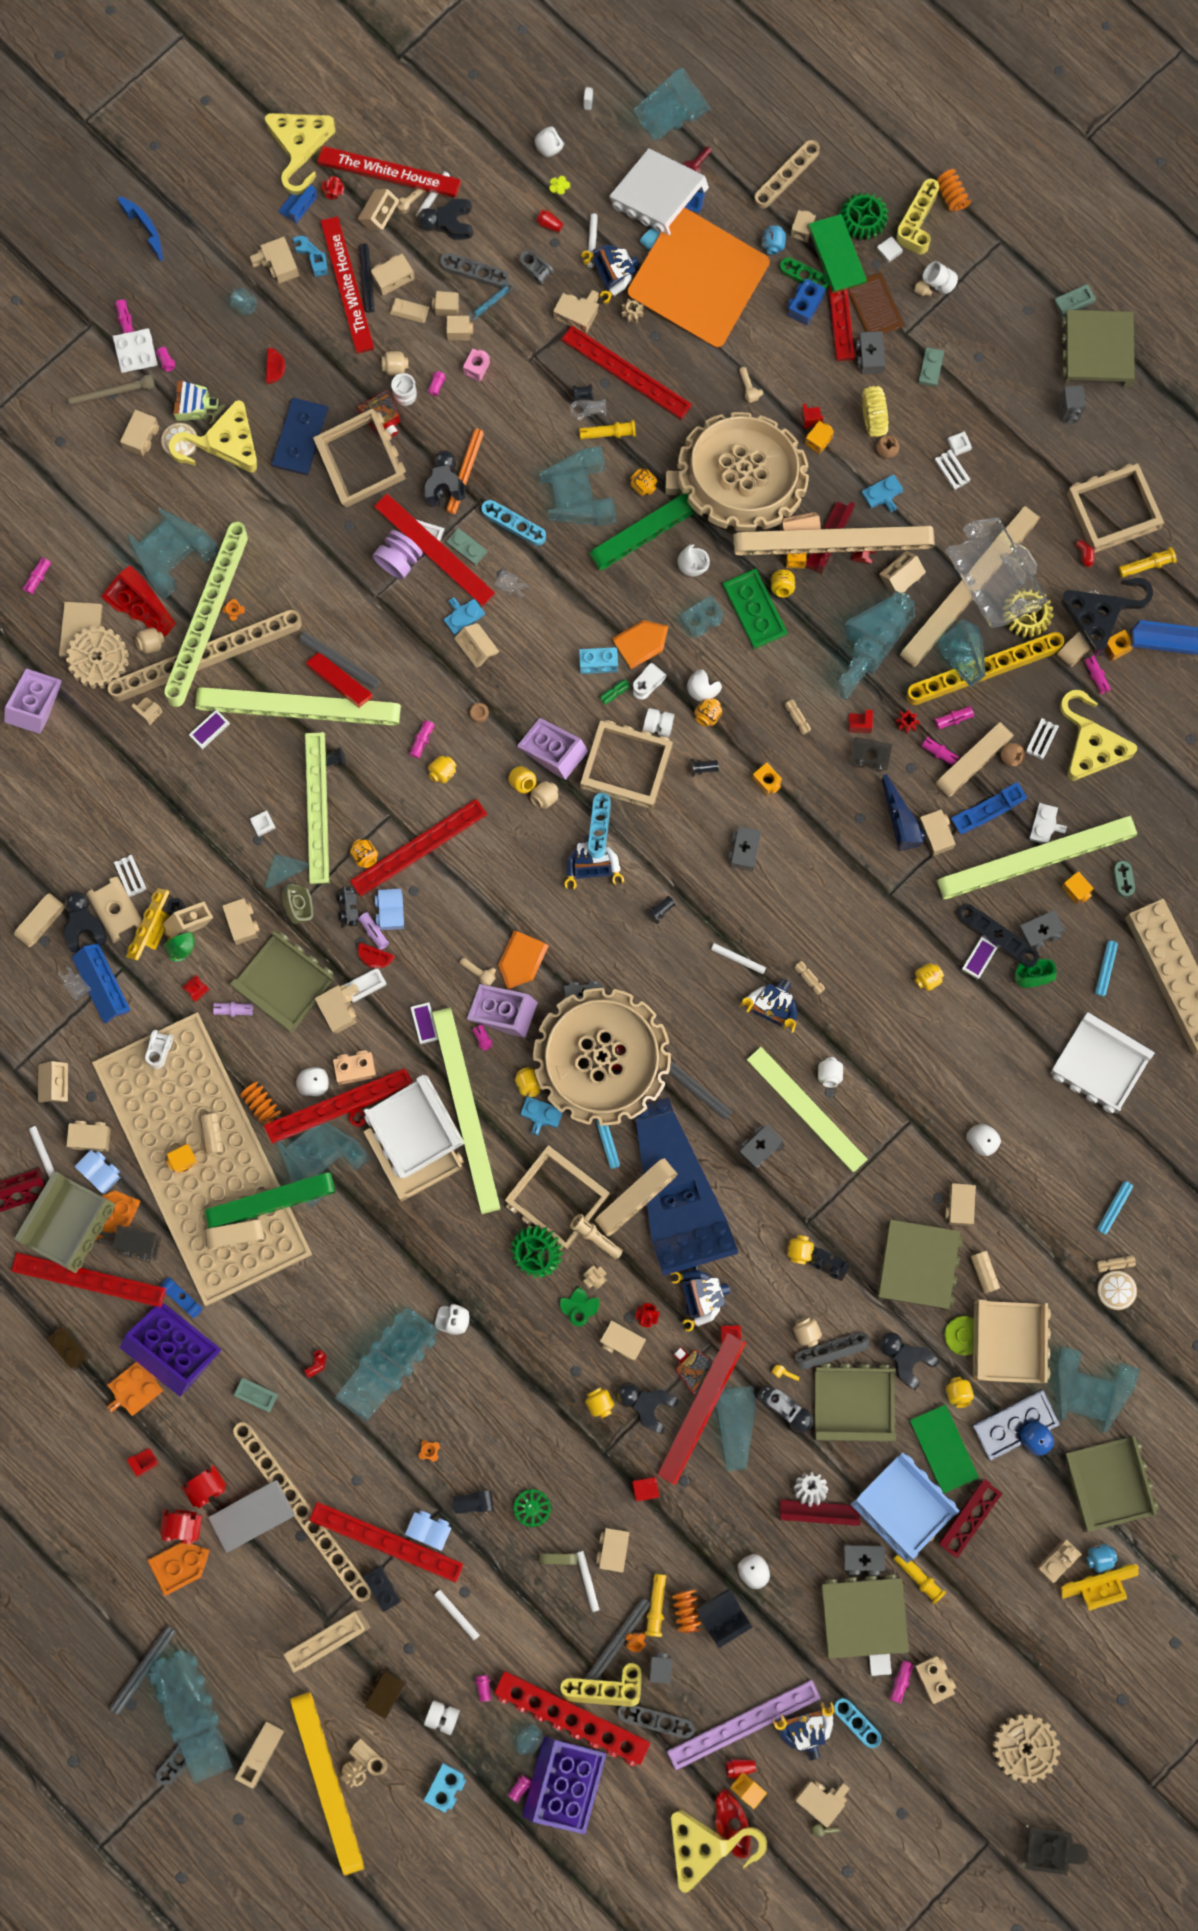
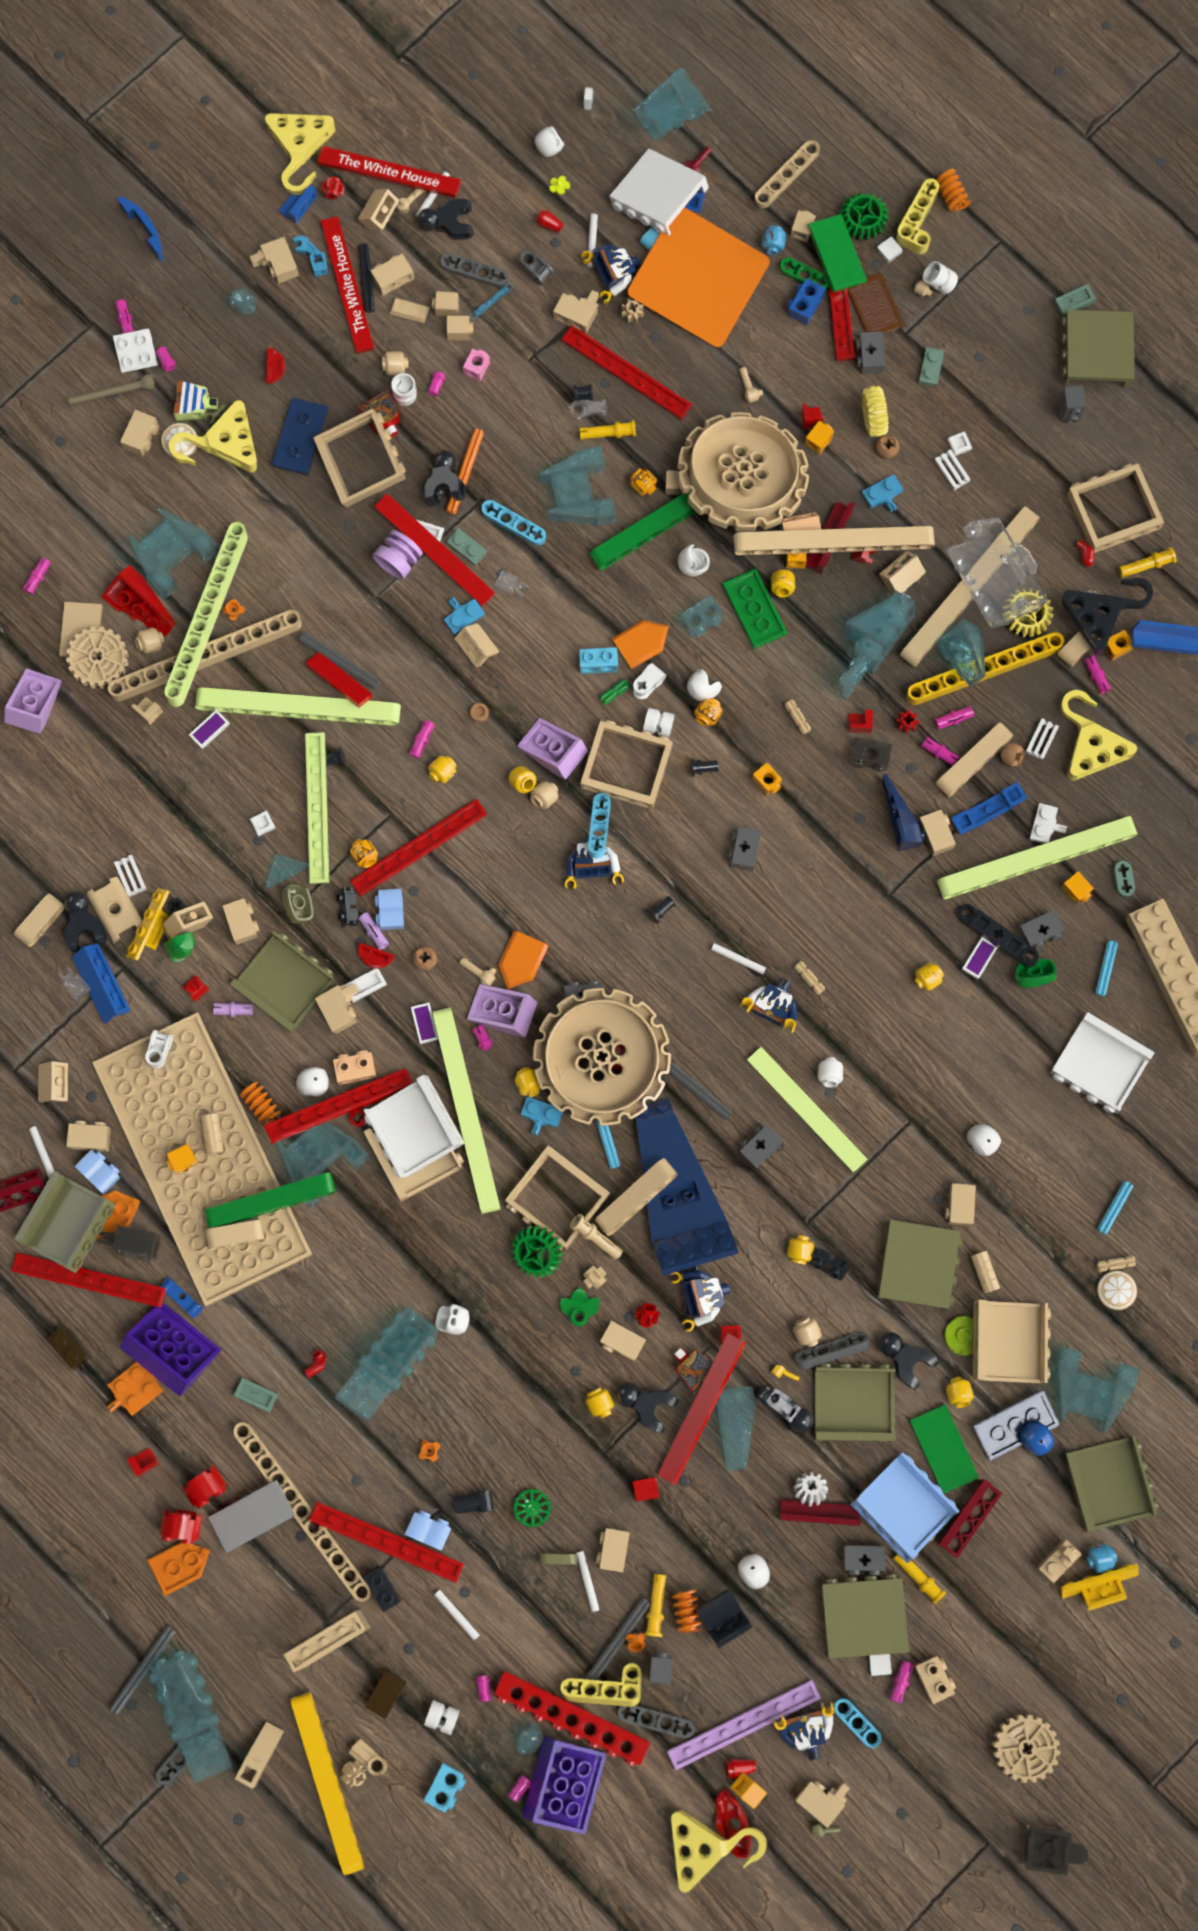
(430, 963): none -> medium nougat piece

